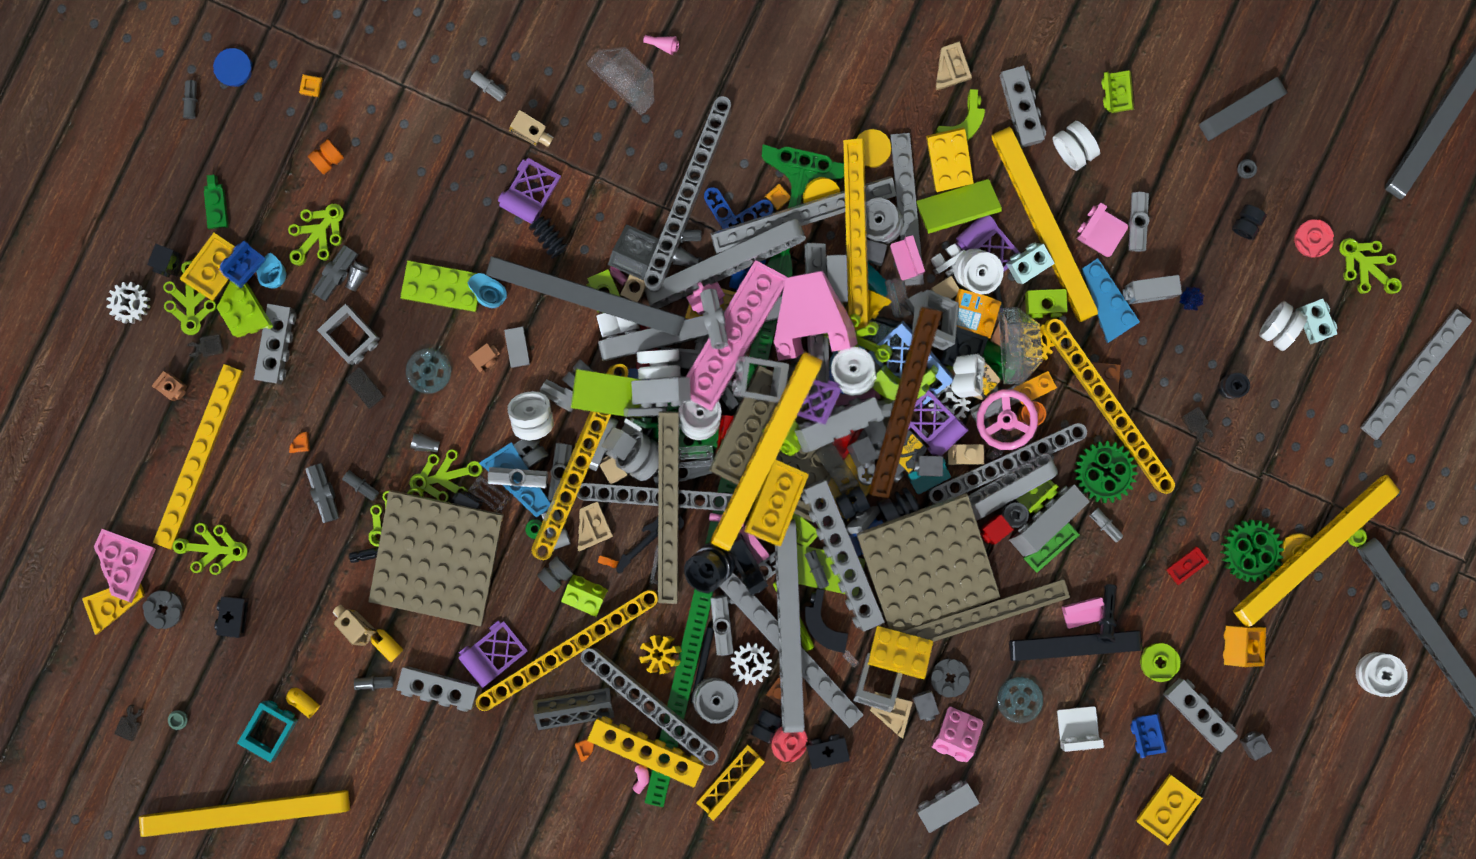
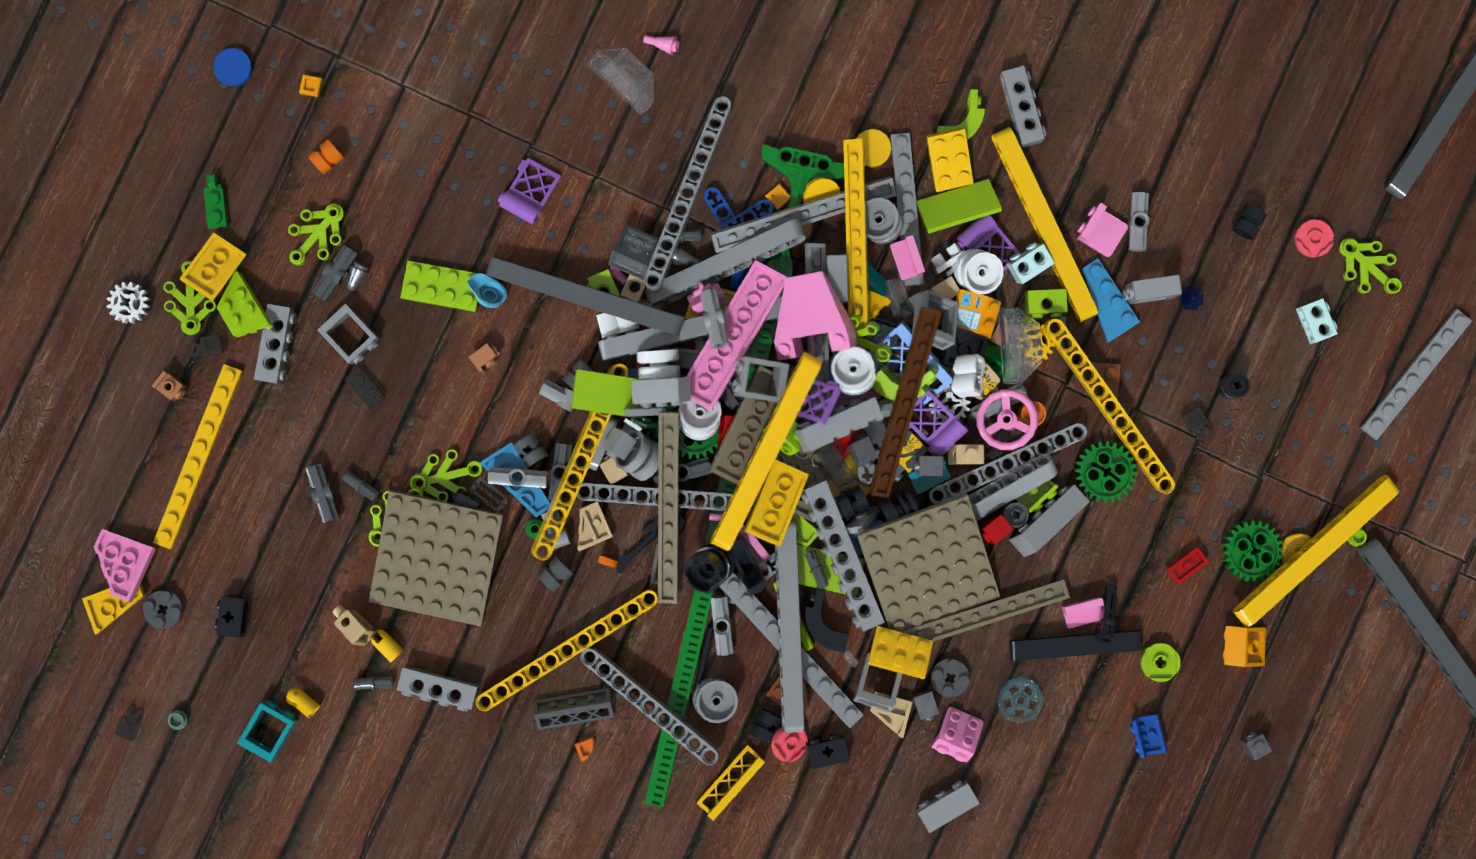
(165, 261): black brick -> none
(190, 99): dark grey axle -> none
(212, 549): lime plant -> none
(241, 264): blue bracket -> none
(244, 813): yellow beam -> none
(271, 272): medium azure piece -> none
(300, 443): orange tile -> none
(363, 555): black axle -> none
(424, 443): flat silver cone -> none
(426, 354): clear light blue plate -> none
(480, 665): medium lavender piece -> none
(488, 86): light grey axle -> none
(517, 347): light grey tile -> none
(524, 123): tan torso -> none
(530, 415): white wheel -> none
(548, 236): black piece -> none
(584, 595): lime bracket -> none
(634, 753): yellow brick -> none
(643, 778): bright pink arm -> none
(658, 647): yellow gear -> none
(695, 456): clear tile -> none
(742, 661): white gear -> none
(875, 252): flat silver brick -> none
(952, 67): tan wing -> none
(1037, 386): light orange bracket -> none
(1052, 548): bright green tile -> none
(1076, 145): white wheel -> none
(1078, 729): white bracket -> none
(1106, 525): light grey axle -> none
(1118, 91): lime bracket -> none
(1168, 809): yellow plate -> none
(1219, 740): light grey brick -> none
(1243, 108): dark grey beam -> none
(1252, 168): dark grey plate -> none
(1283, 326): white wheel -> none
(1381, 674): white wheel -> none

